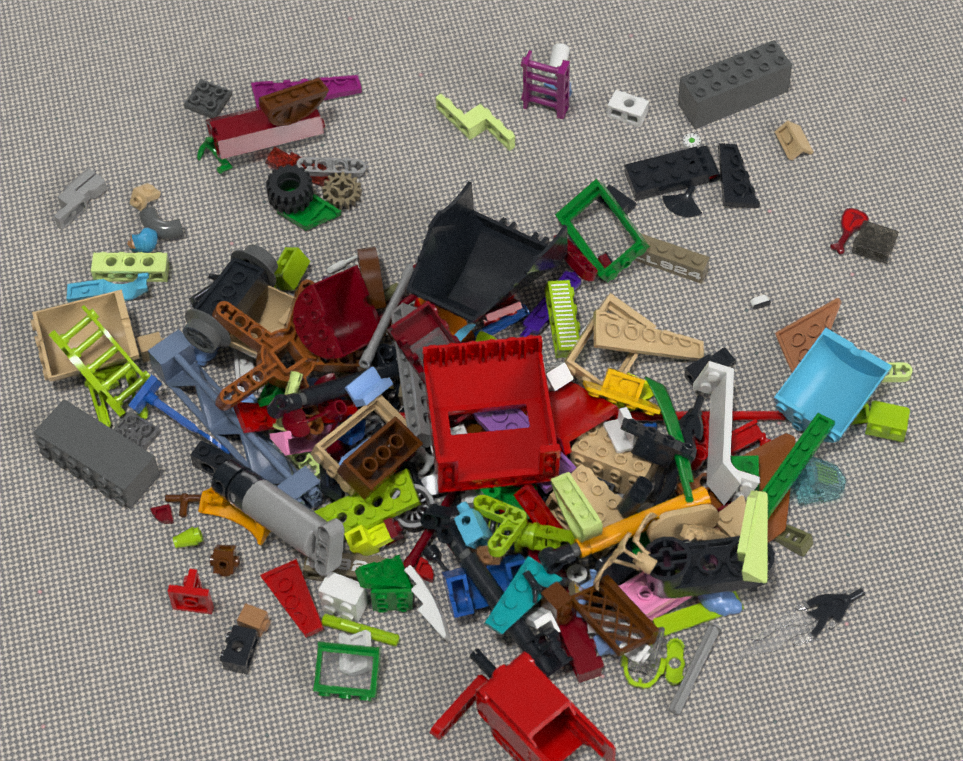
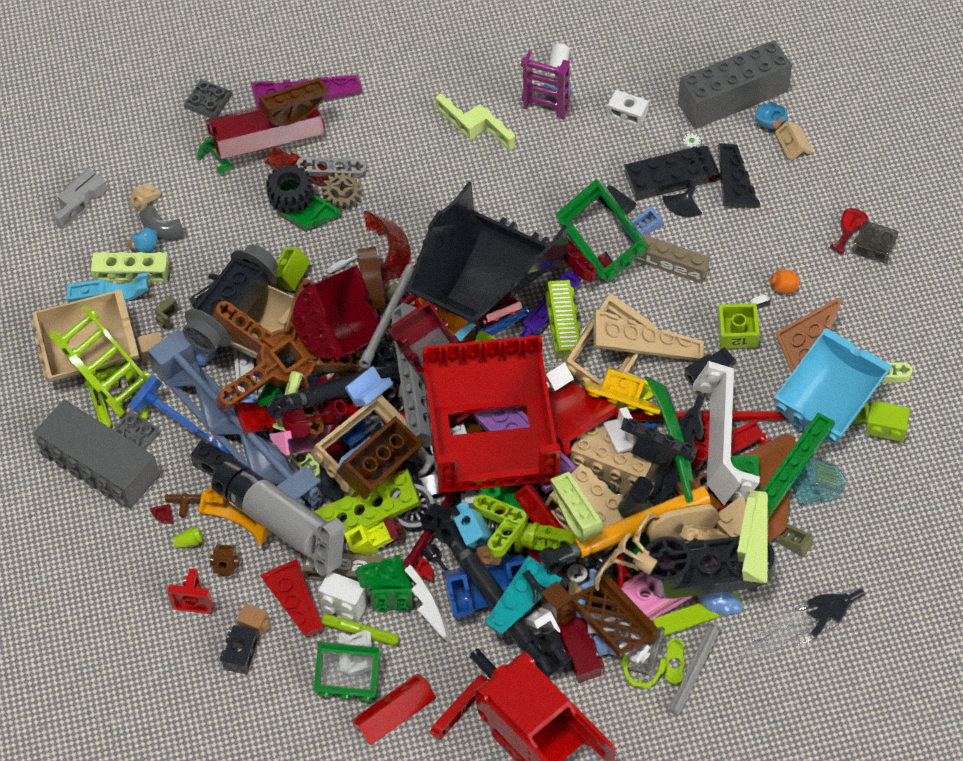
(165, 311): none -> olive bracket
(394, 708): none -> red panel
(398, 250): none -> clear red windscreen
(622, 572): none -> red bar
(645, 216): none -> medium blue slope
(738, 325): none -> lime brick
(771, 115): none -> dark azure hair
(784, 281): none -> orange head

